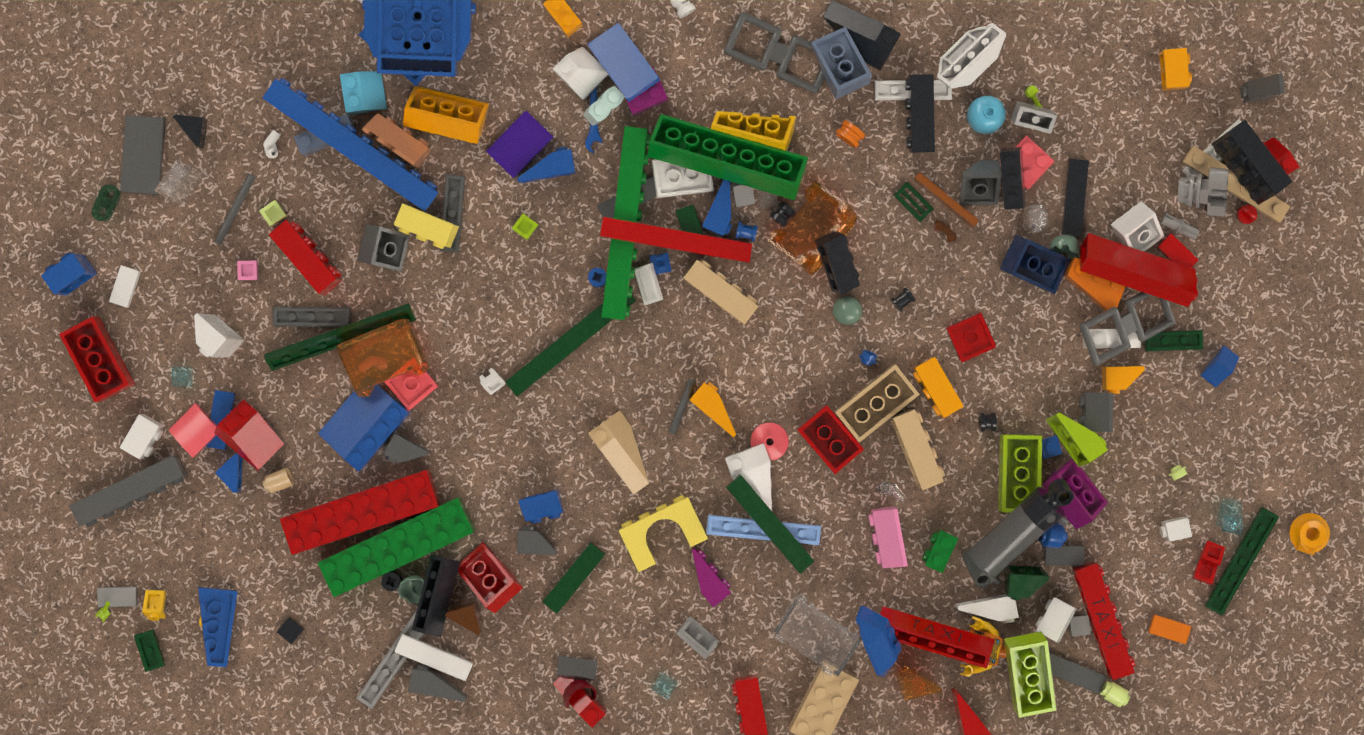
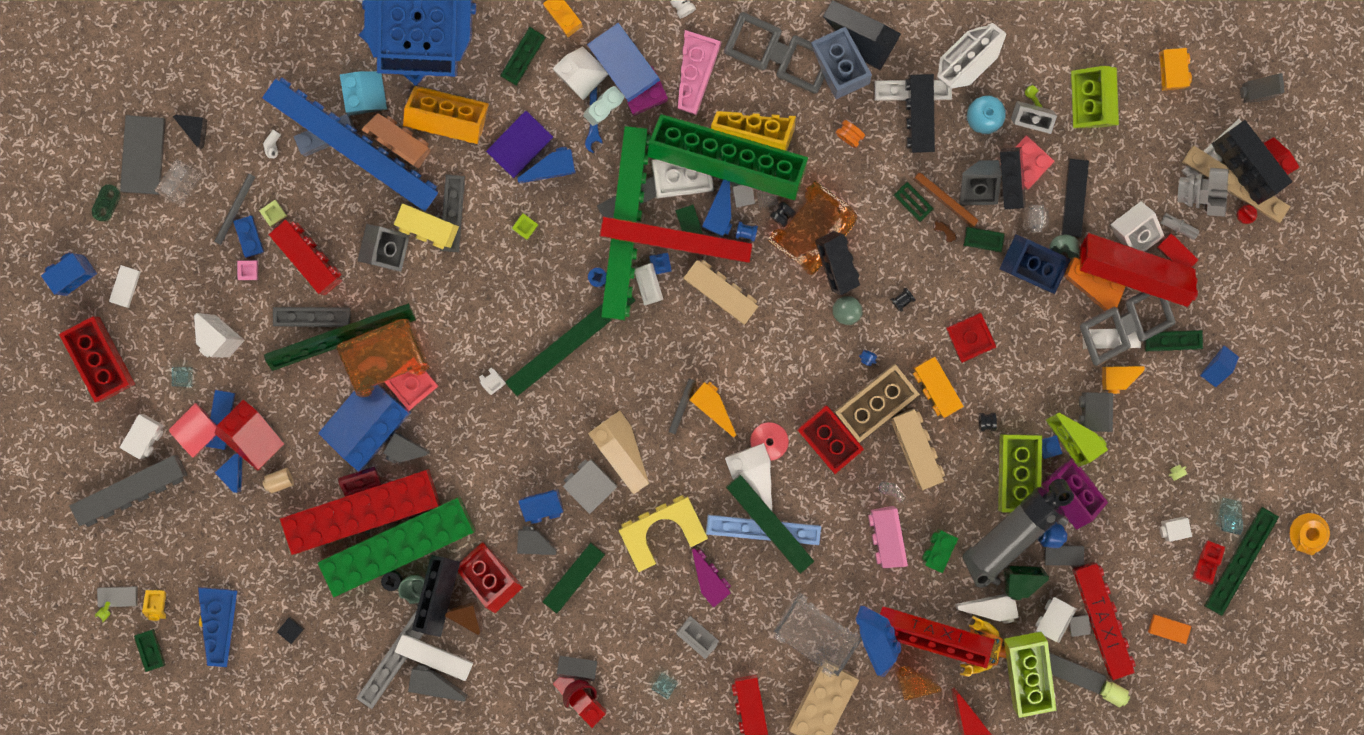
(248, 236): none -> blue plate
(359, 481): none -> dark red plate
(523, 56): none -> dark green tile
(589, 485): none -> light grey brick
(696, 68): none -> bright pink wing
(984, 239): none -> dark green tile
(1095, 97): none -> lime slope

